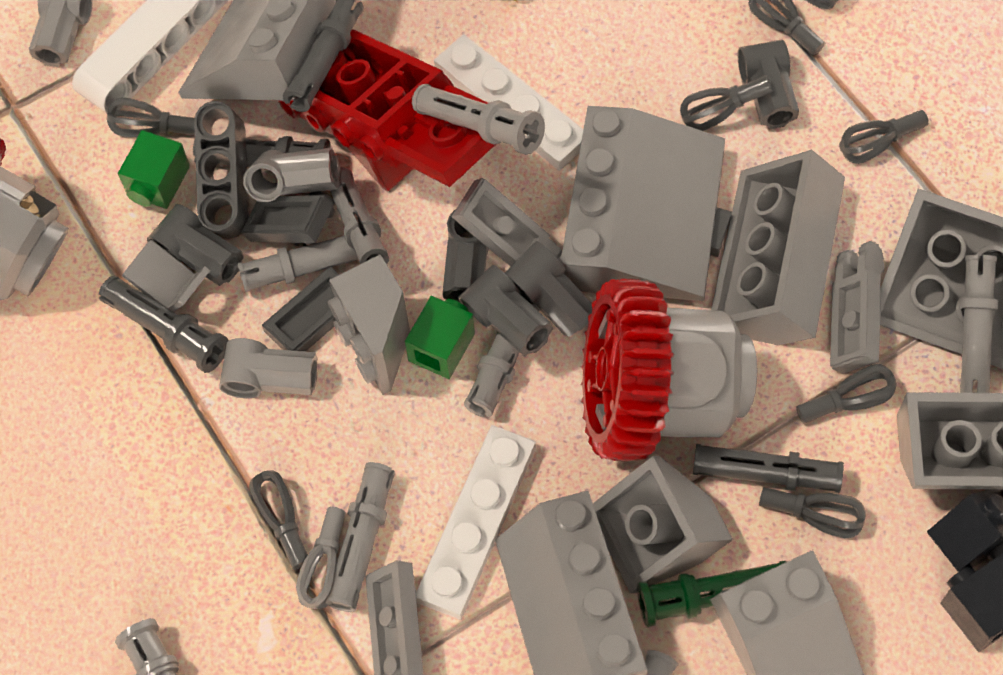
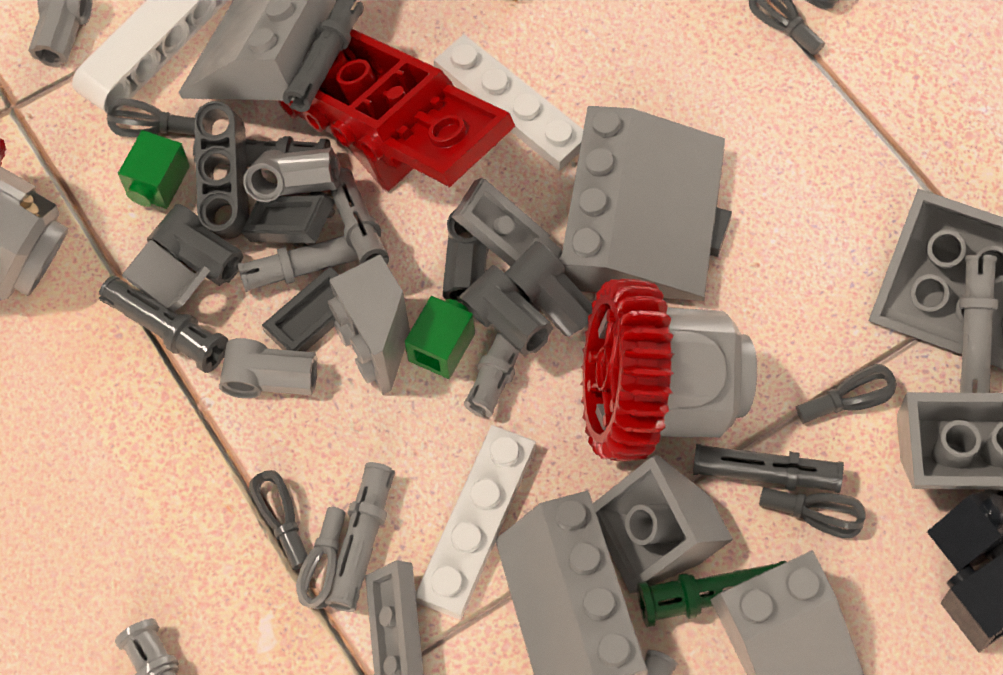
(493, 121): light grey pin -> none
(732, 97): dark grey piece -> none
(772, 60): dark grey piece -> none
(780, 248): light grey slope -> none
(856, 308): light grey hinge -> none
(894, 131): dark grey piece -> none

